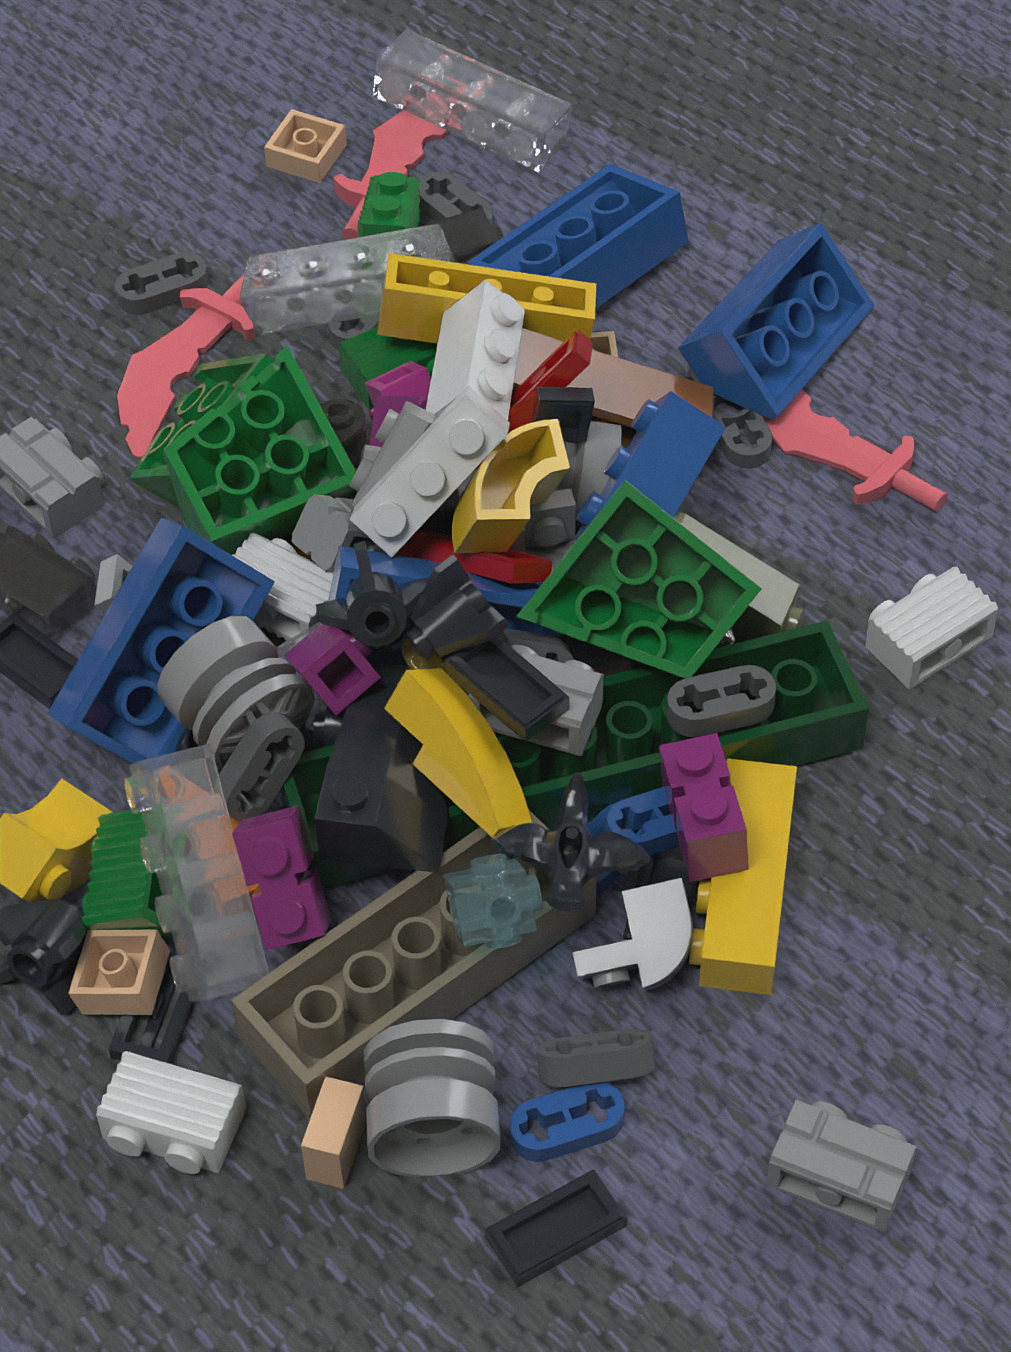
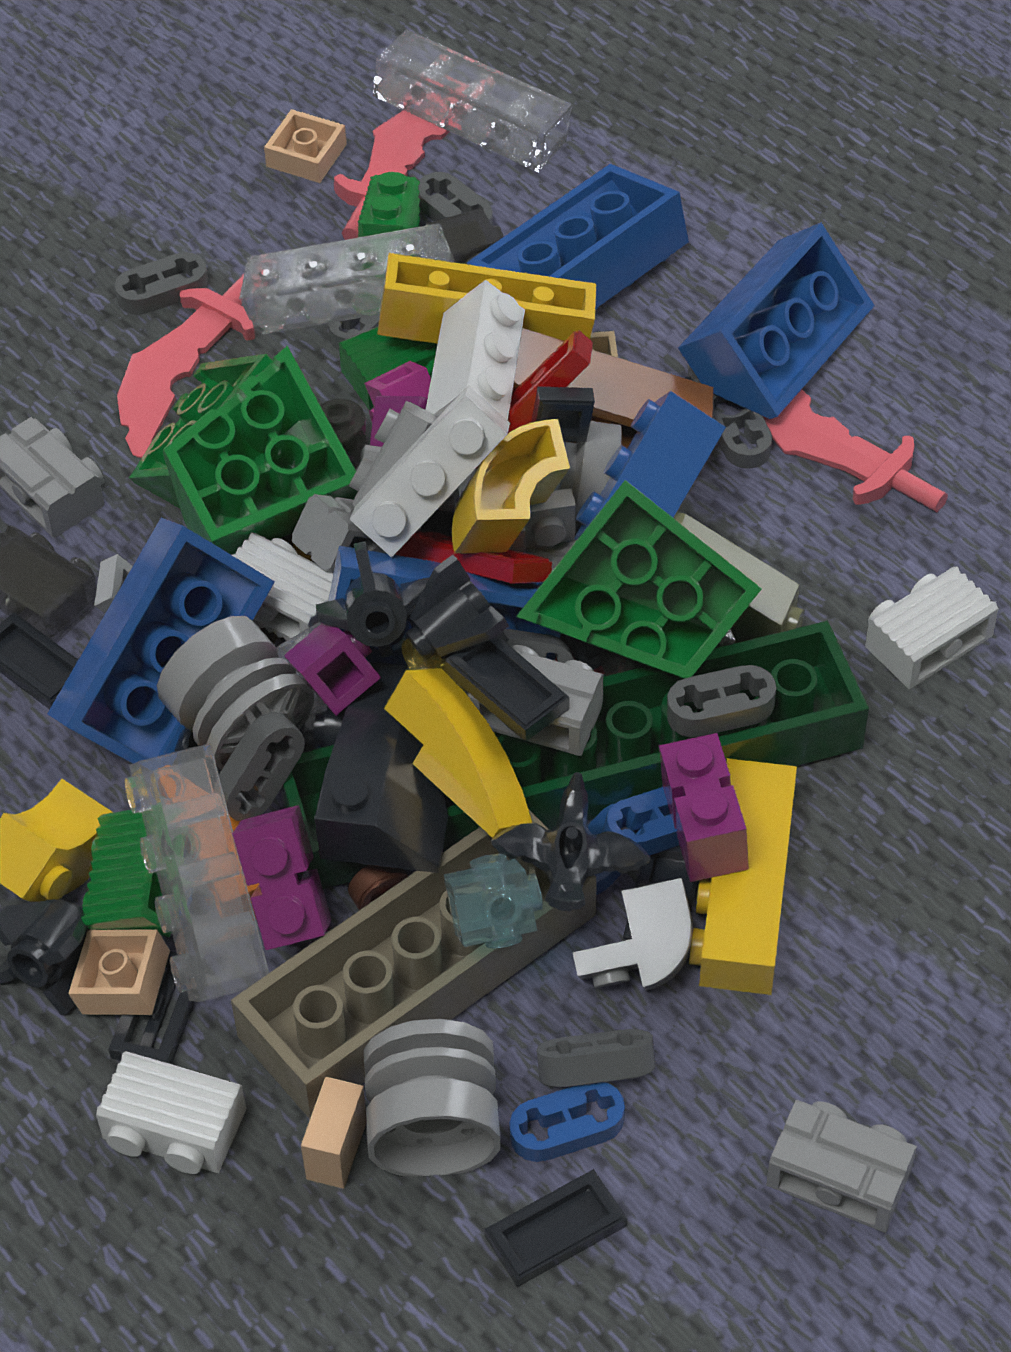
(373, 882): none -> copper tile

